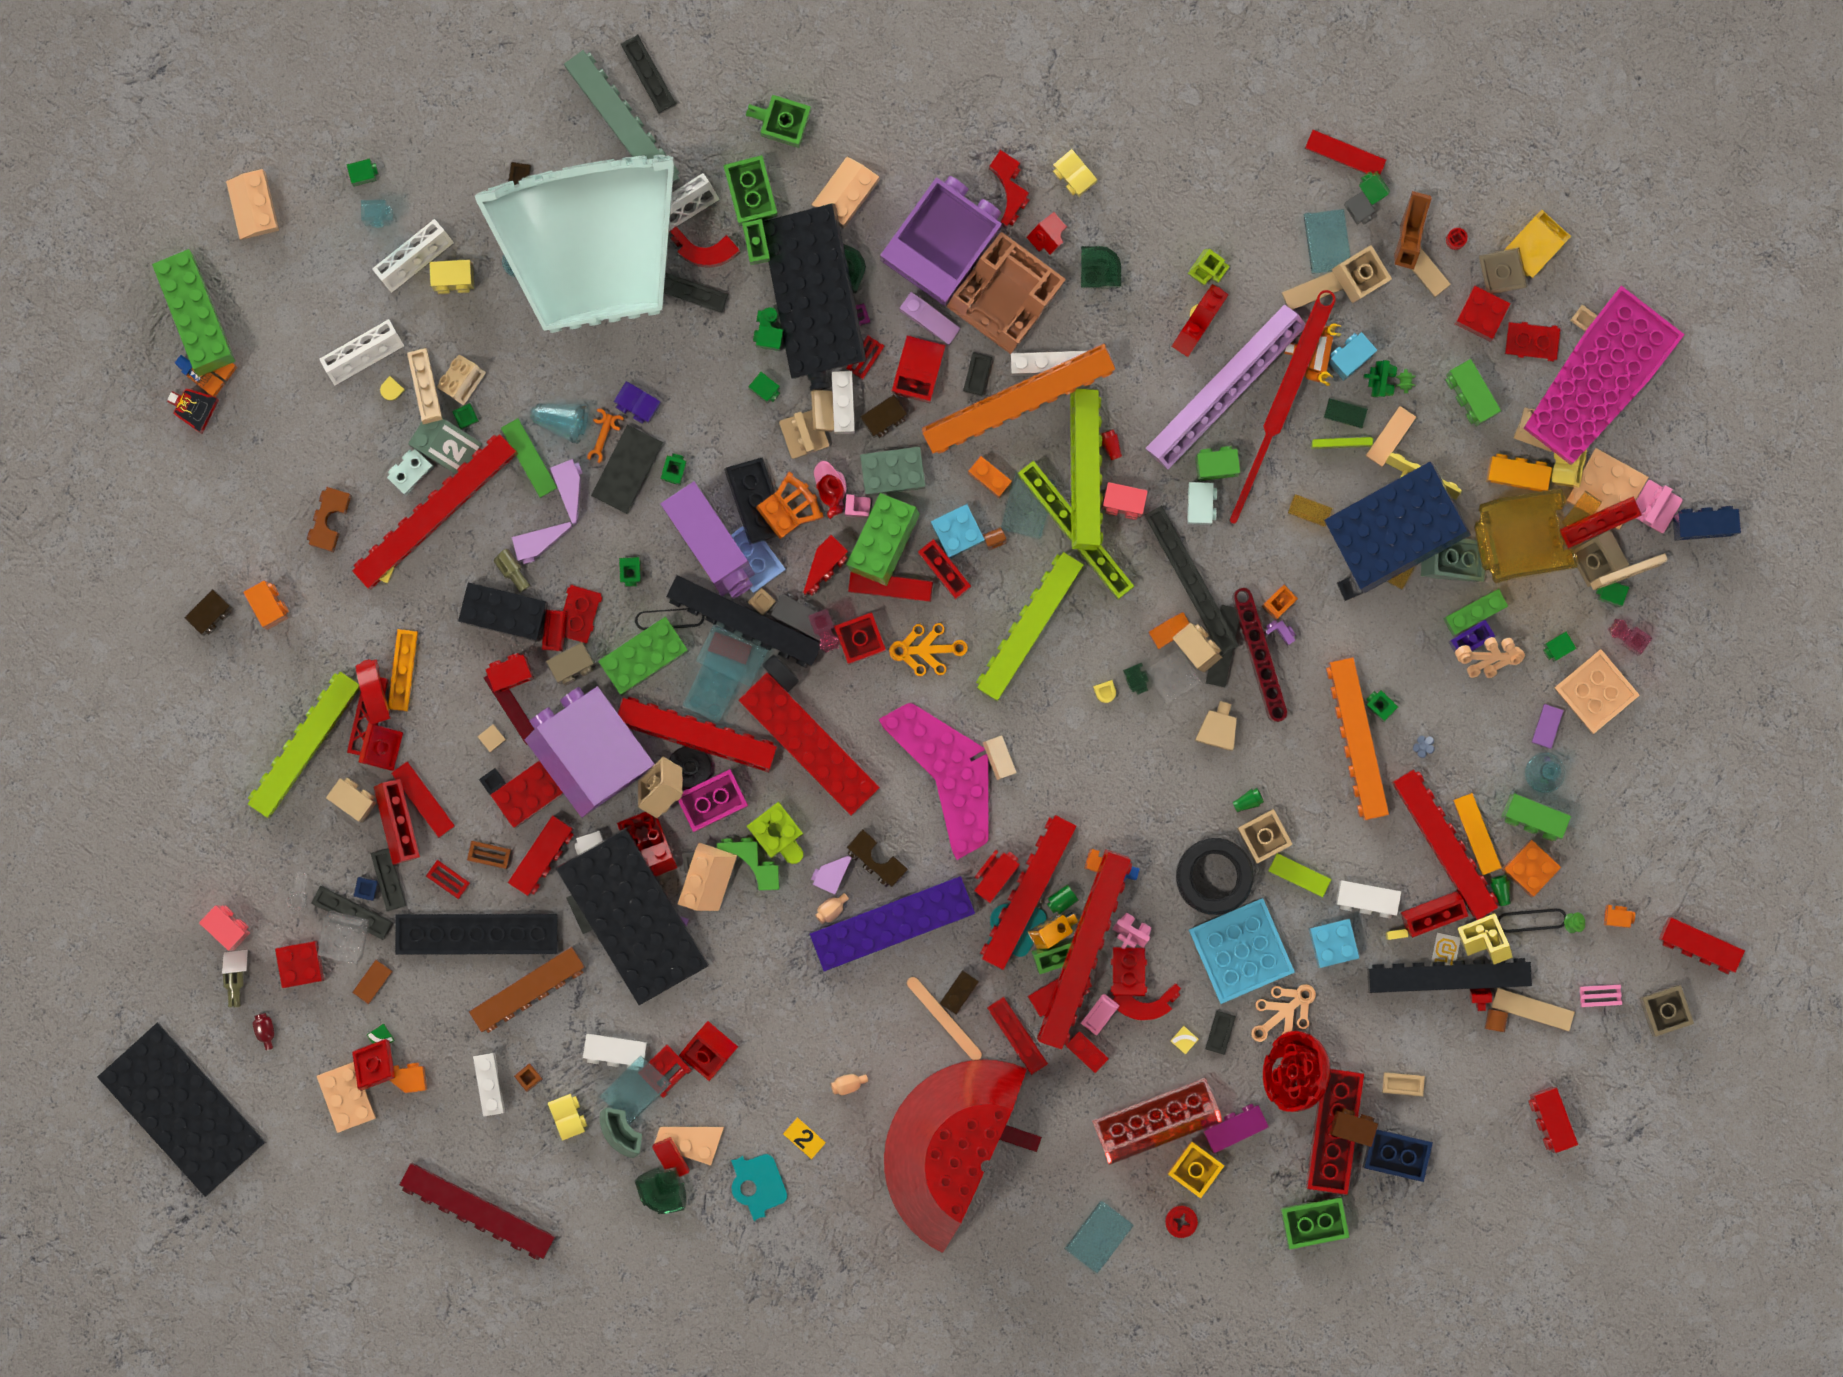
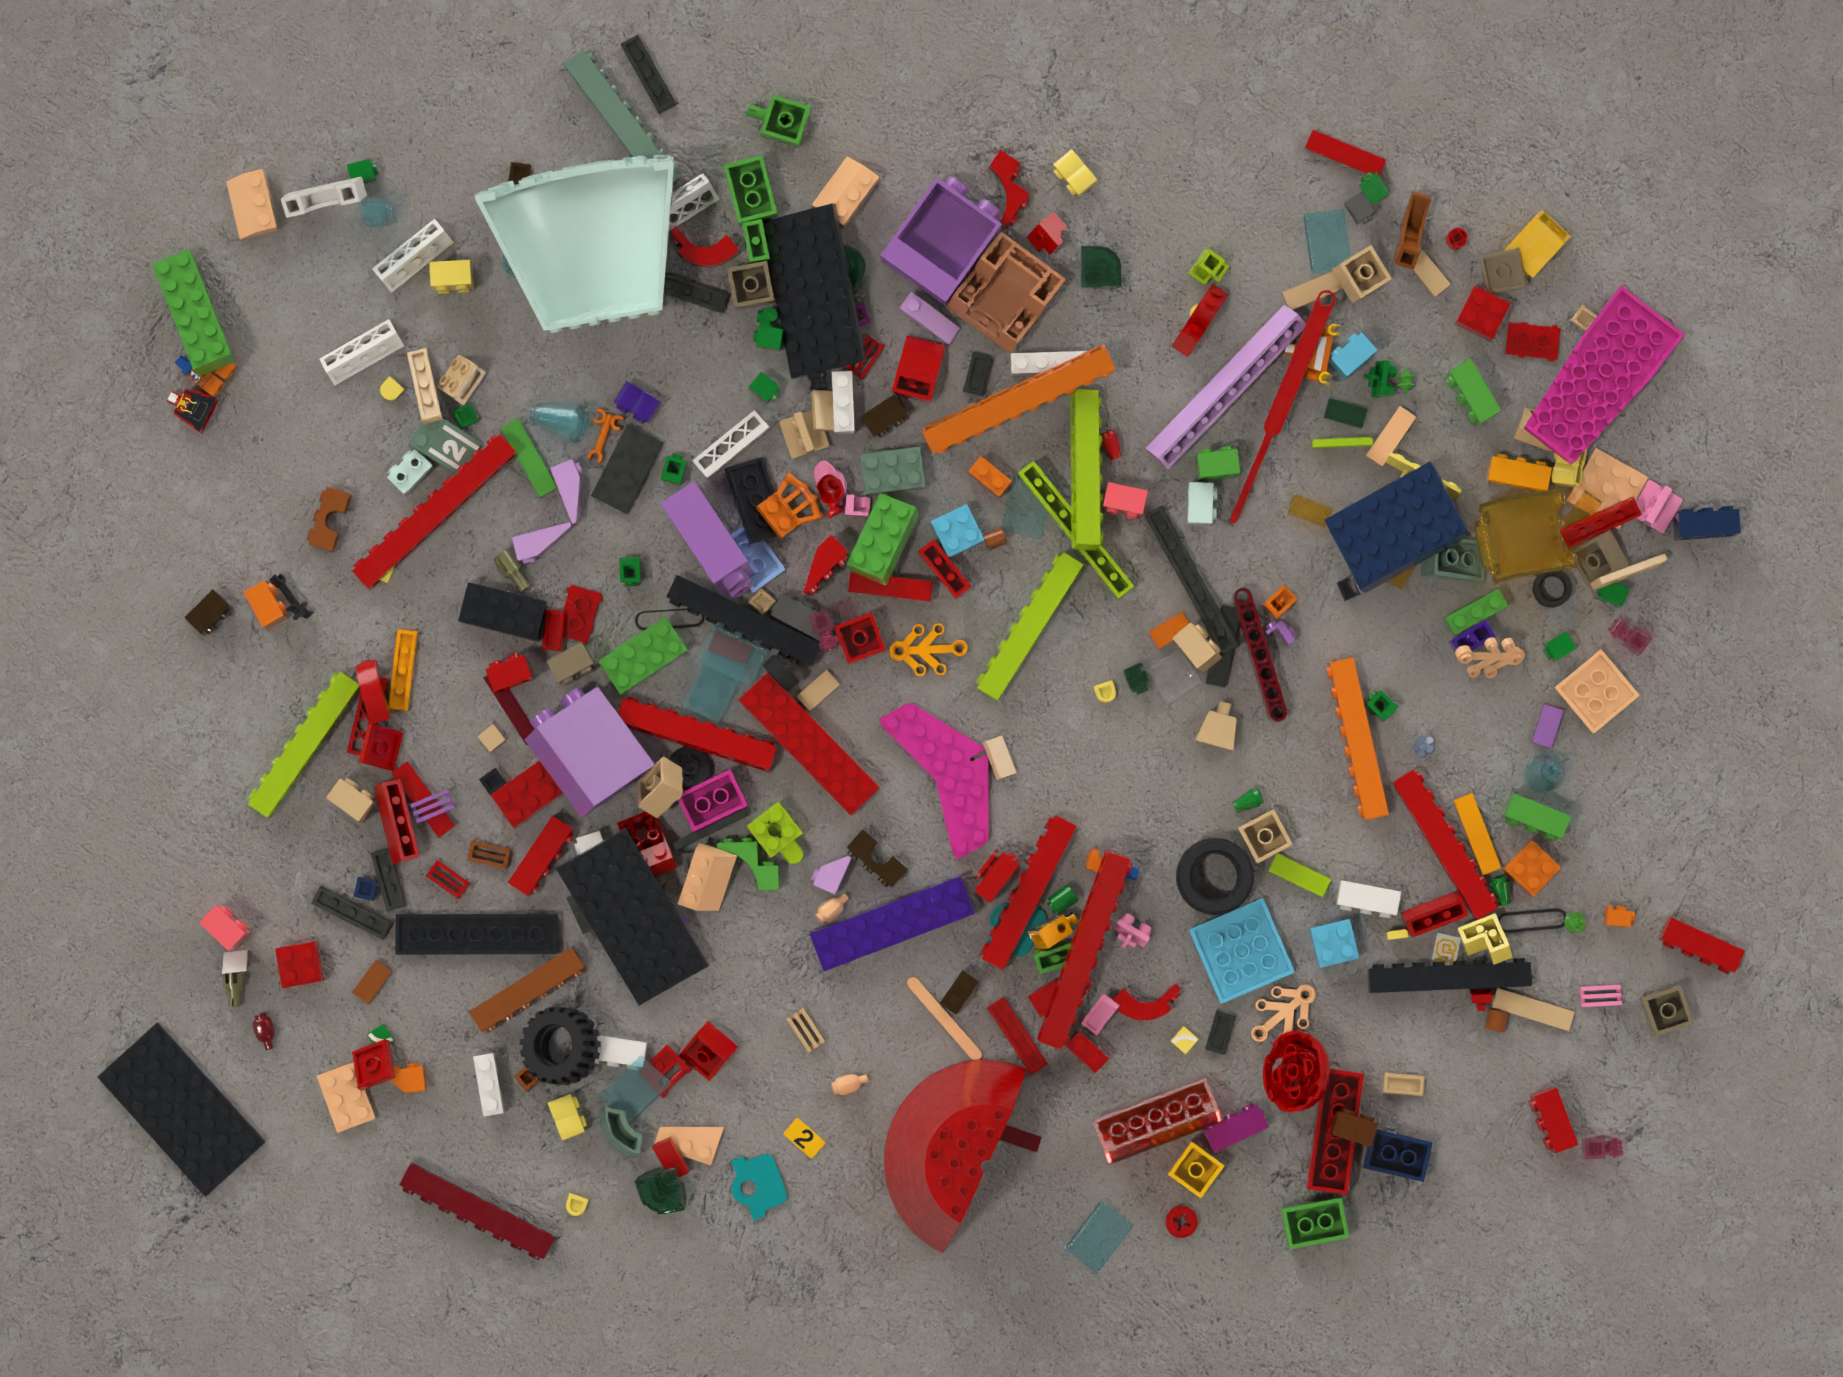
(295, 607): none -> black bar
(335, 193): none -> white arch
(343, 937): clear brick -> none
(416, 812): none -> medium lavender tile
(537, 1039): none -> black tyre
(576, 1204): none -> light yellow tile
(711, 829): none -> pearl dark grey tile
(736, 449): none -> white fence
(750, 285): none -> dark tan brick
(796, 1015): none -> tan tile
(818, 690): none -> tan tile
(1128, 972): red piece -> none
(1552, 603): none -> black tyre
(1598, 1148): none -> clear pink brick

